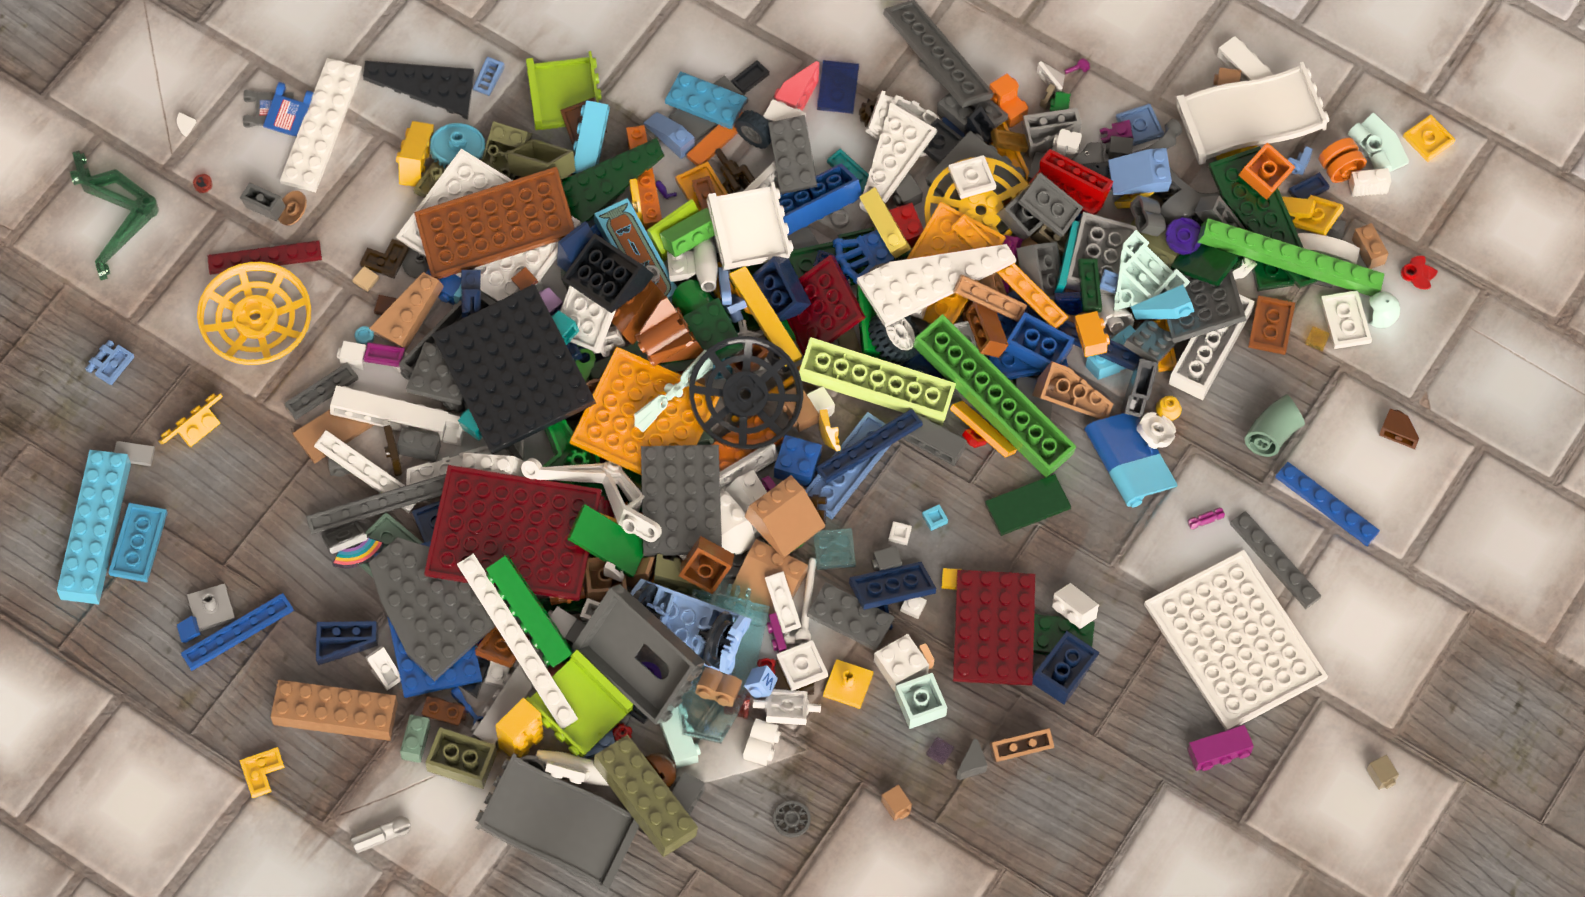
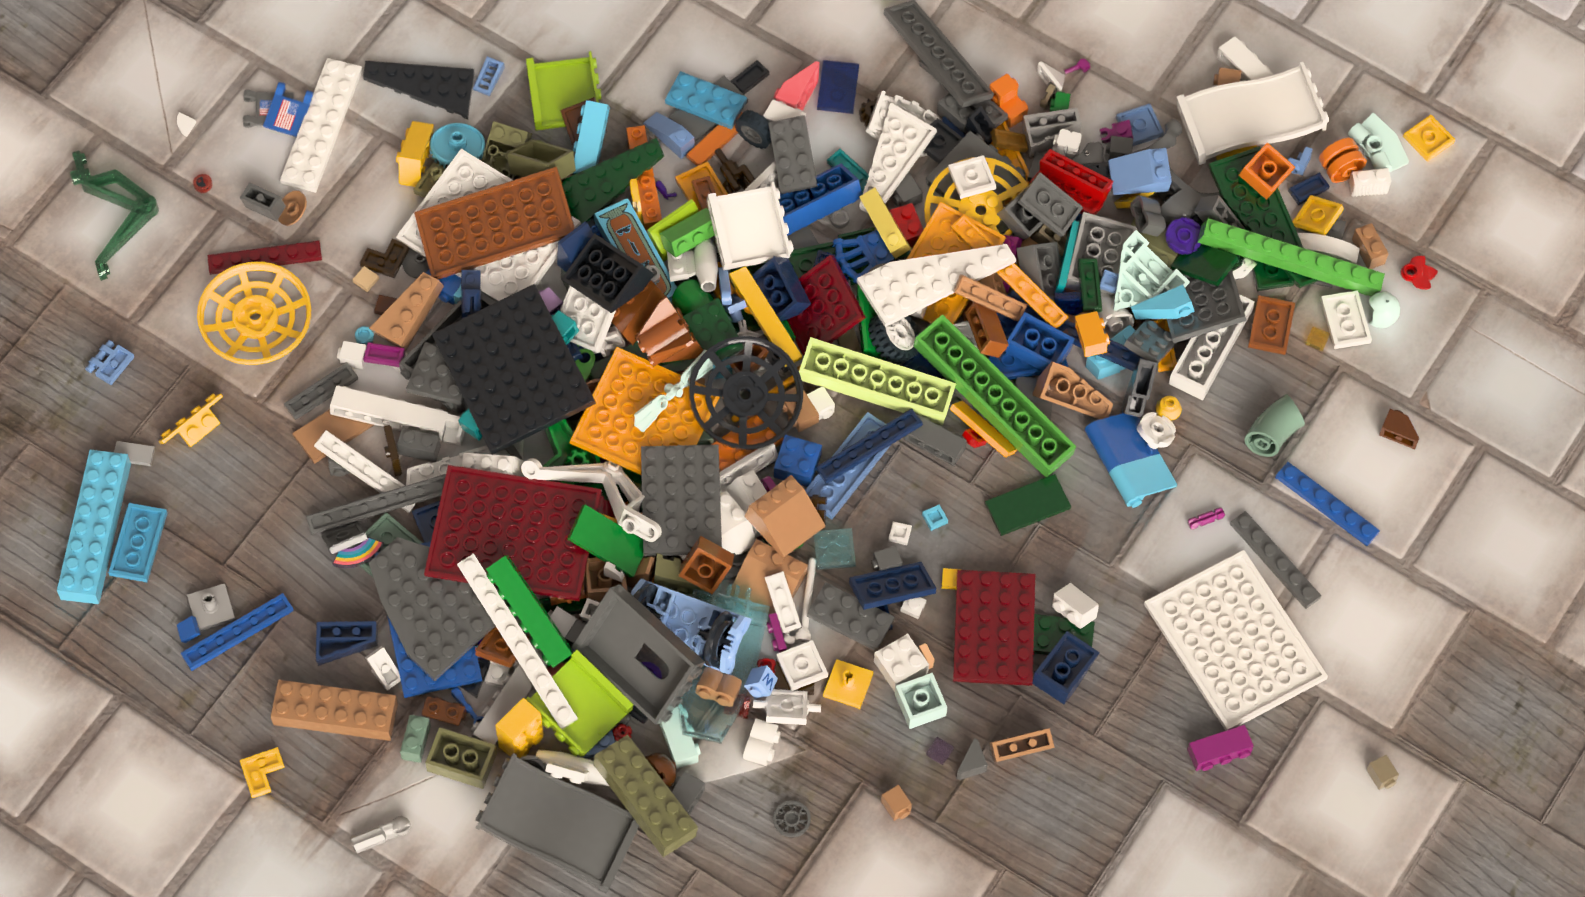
(524, 279): dark orange tile -> none
(828, 434): yellow slope -> none
(1299, 207): yellow tile -> none

